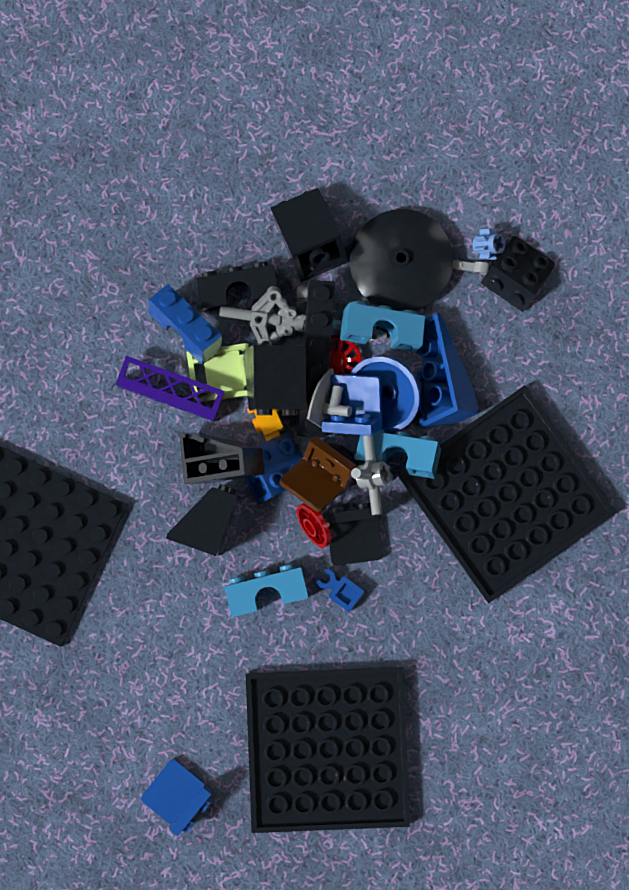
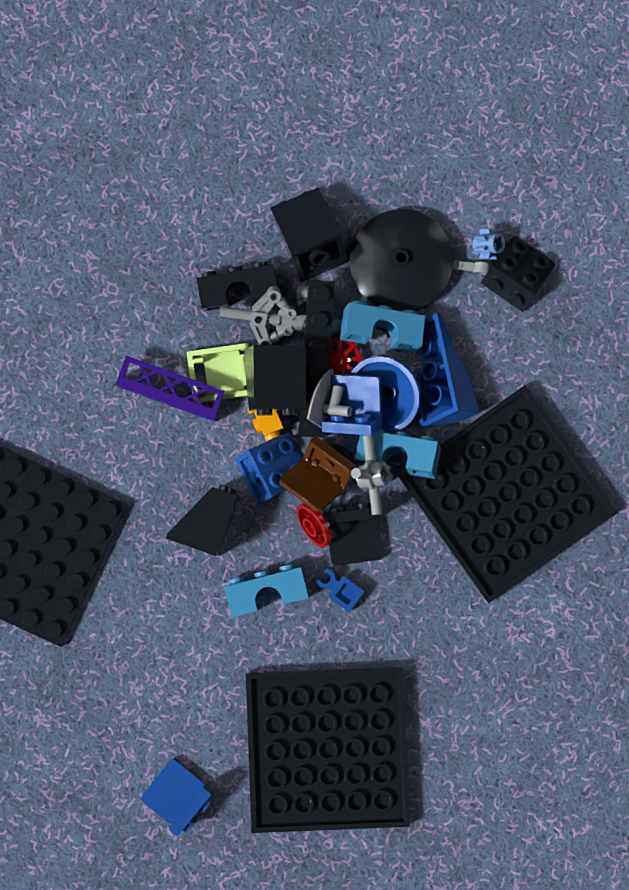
(198, 335): blue arch -> none
(217, 459): black wedge -> none

